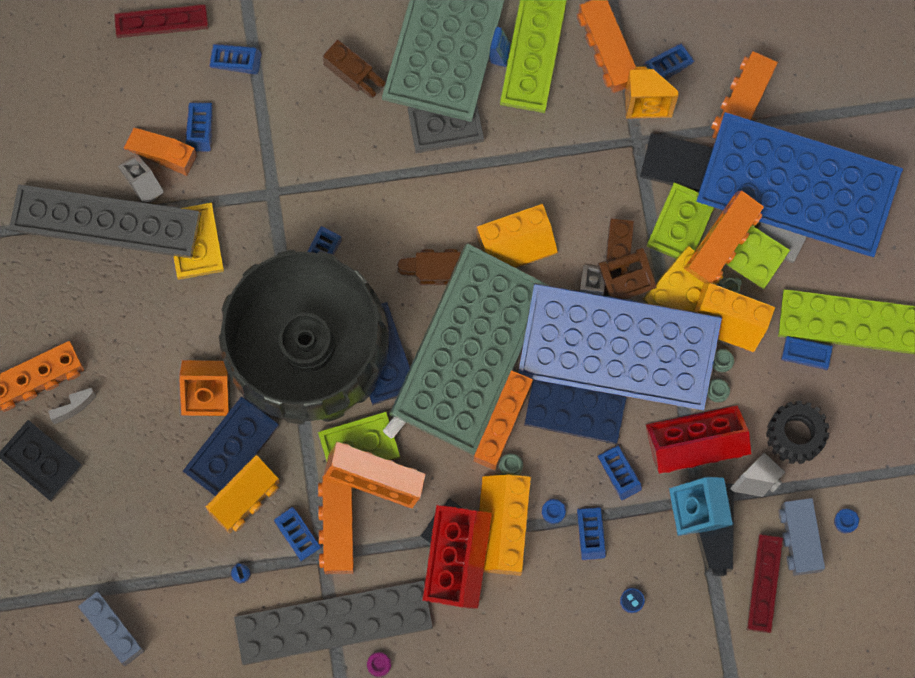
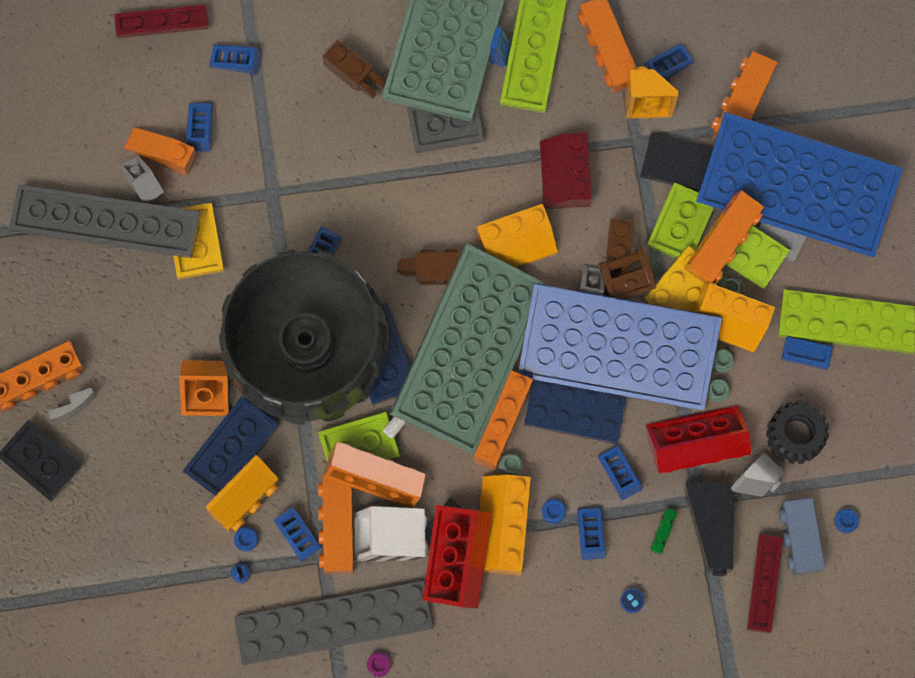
(111, 628): sand blue brick -> none
(246, 539): none -> blue tile
(389, 534): none -> white slope
(565, 171): none -> dark red slope
(663, 531): none -> green axle
(700, 506): dark azure slope -> none

